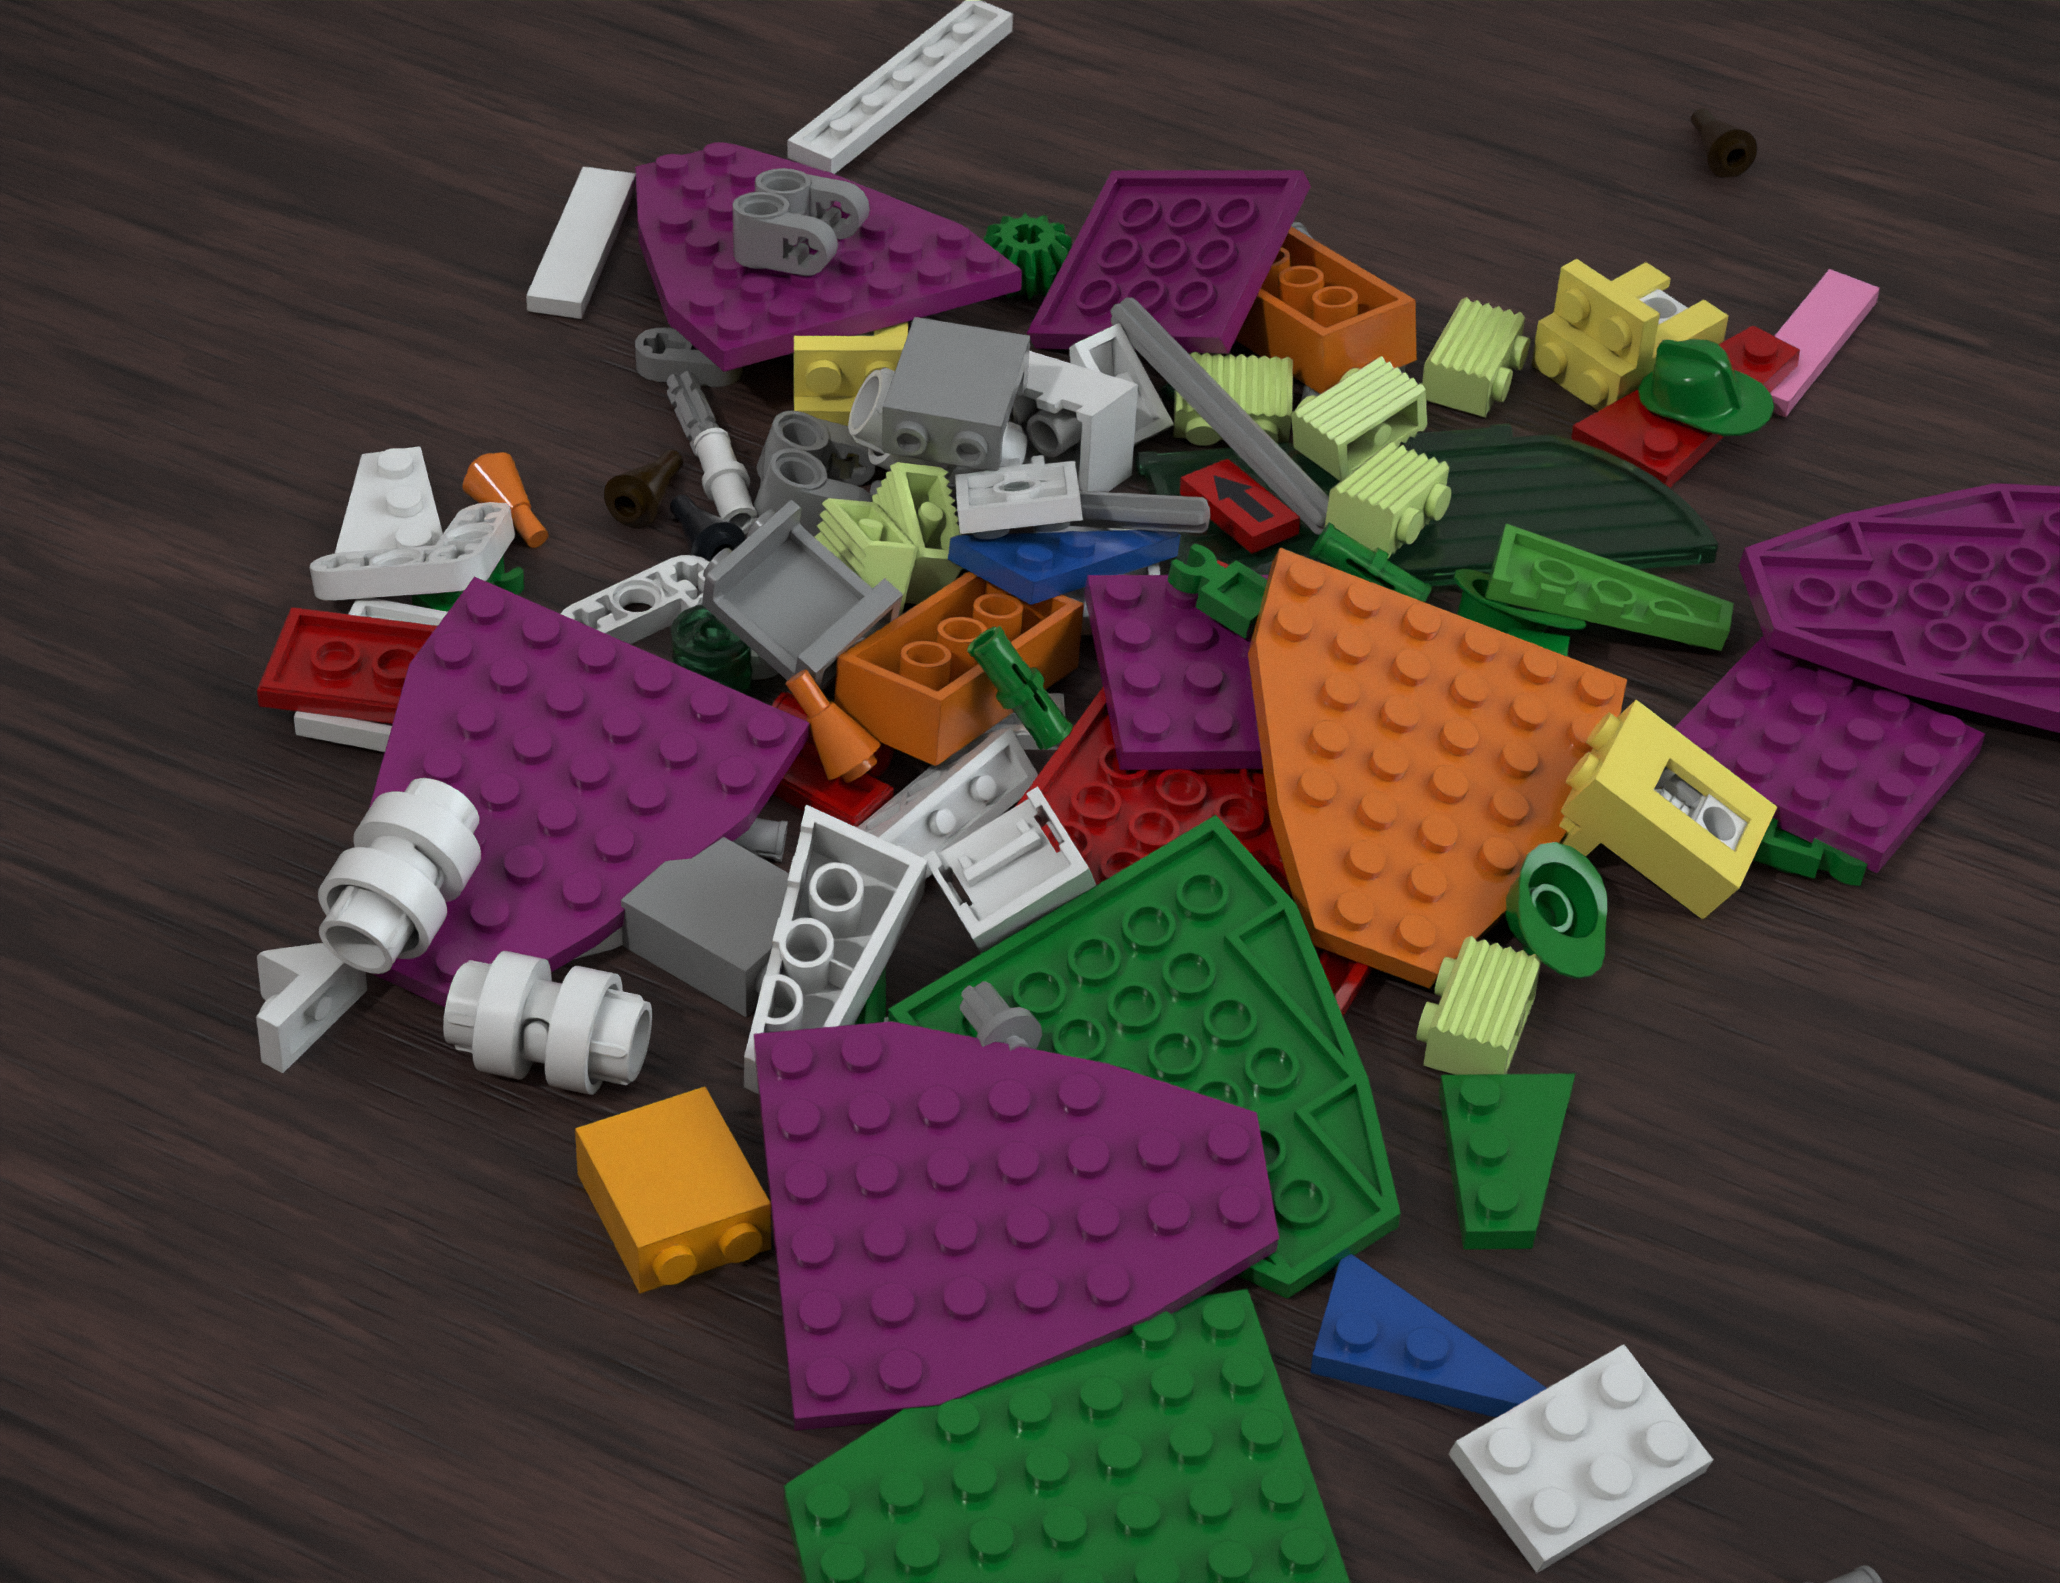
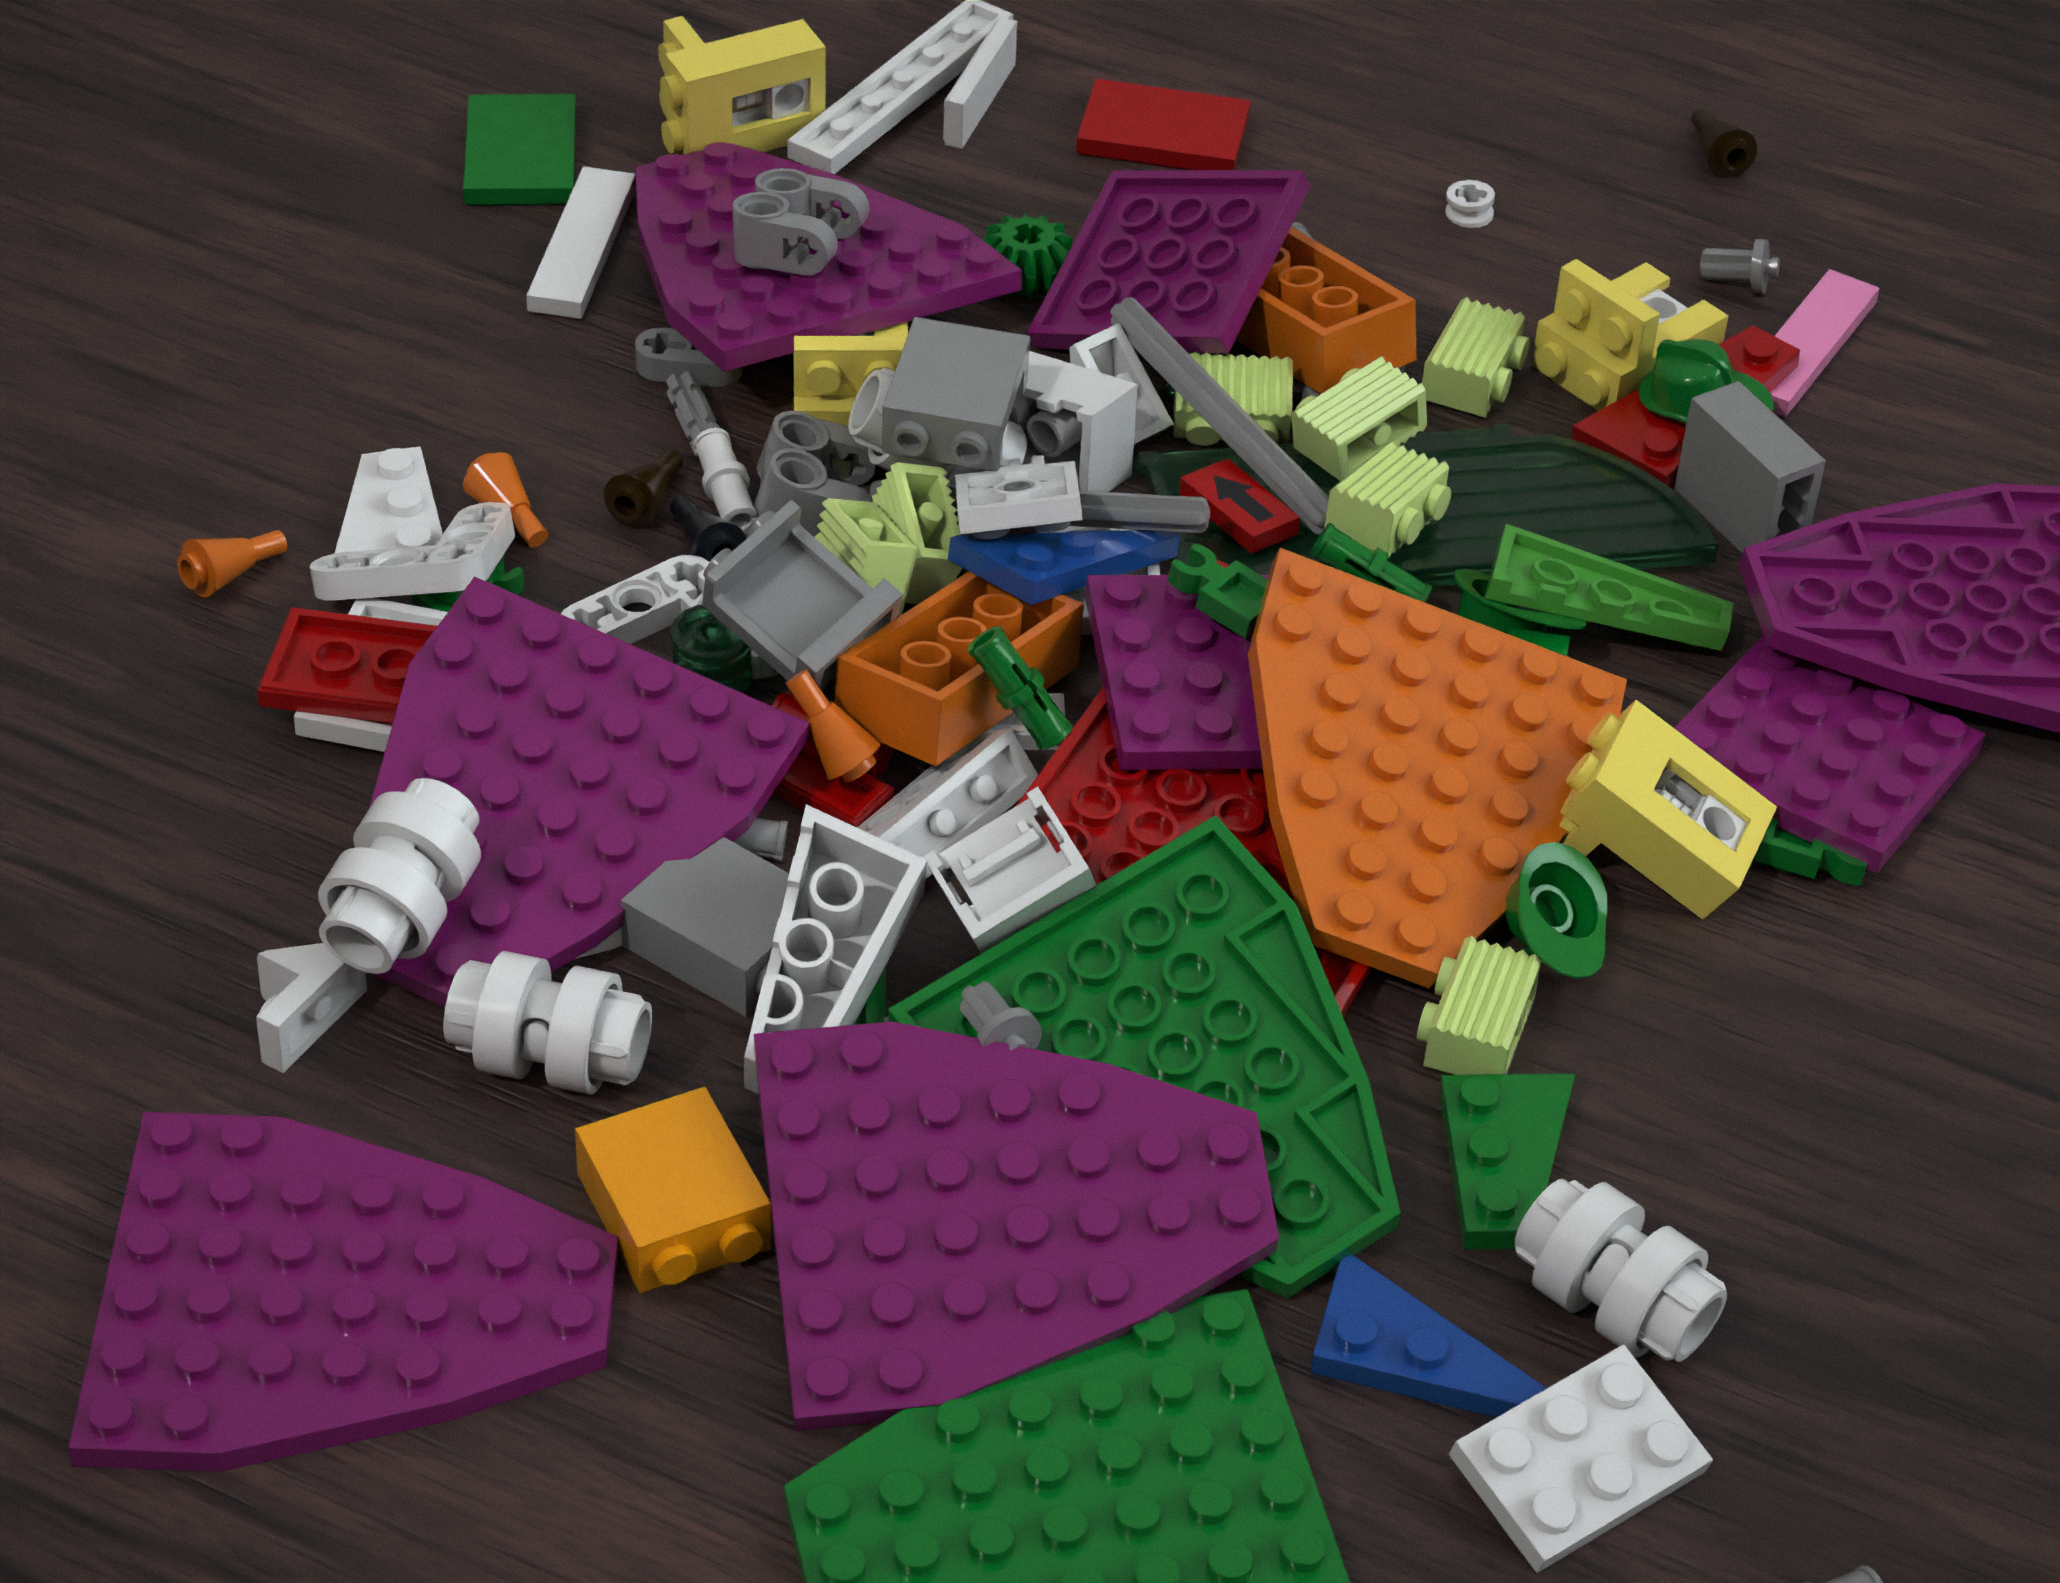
(215, 562): none -> orange cone
(322, 1296): none -> magenta piece
(520, 149): none -> green tile
(741, 87): none -> light yellow brick
(980, 82): none -> white tile
(1163, 126): none -> red tile
(1470, 203): none -> white bush
(1646, 1287): none -> white piece
(1741, 265): none -> light grey piece
(1746, 468): none -> light grey brick

